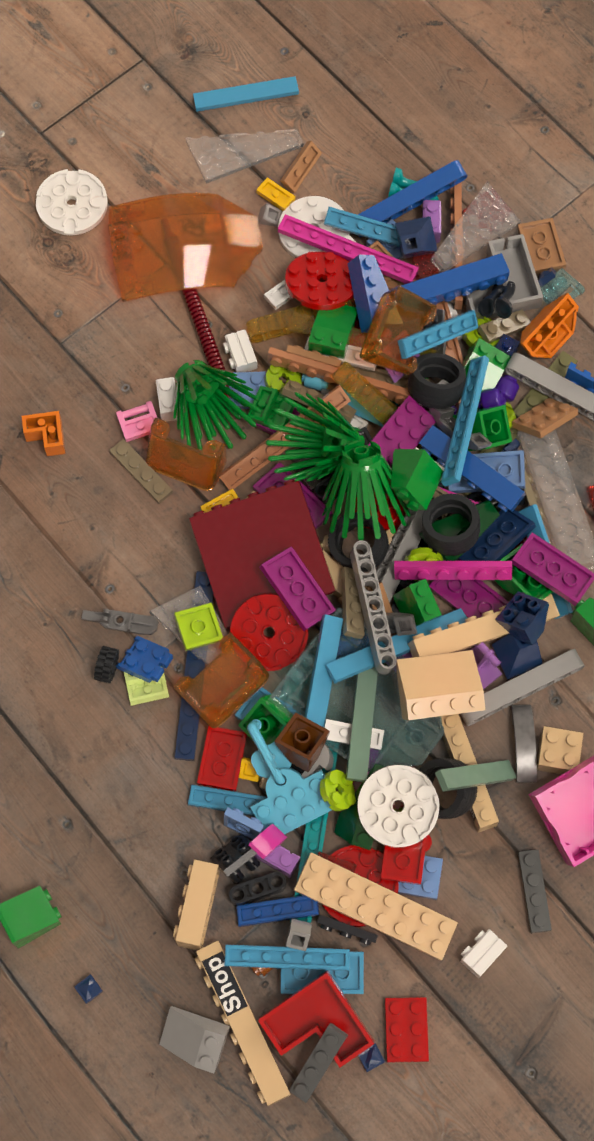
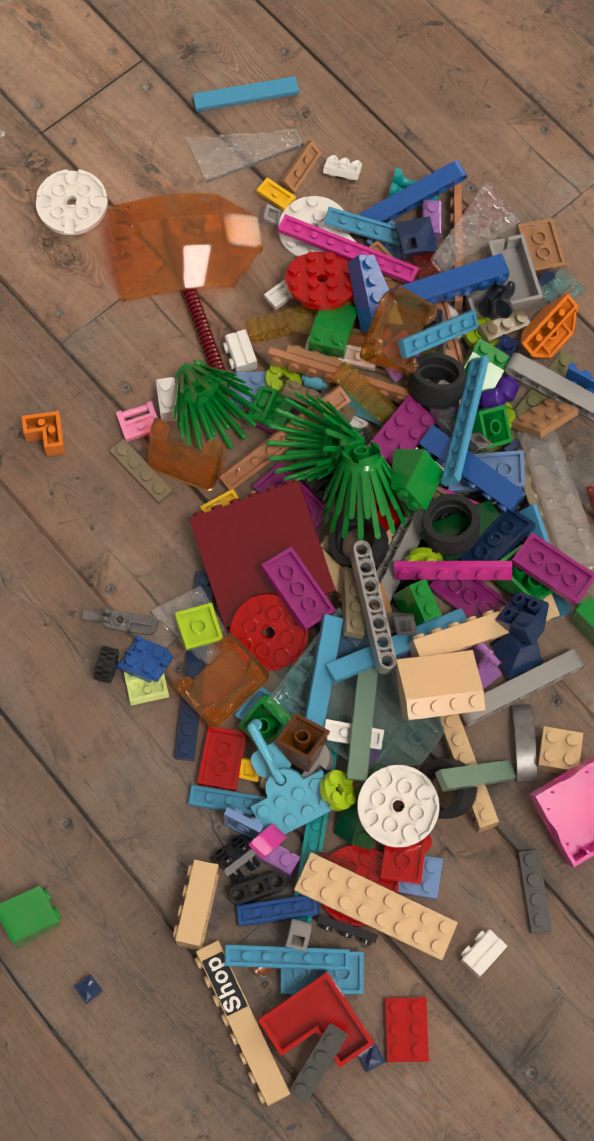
(194, 1038): light grey slope -> none
(342, 168): none -> white plate

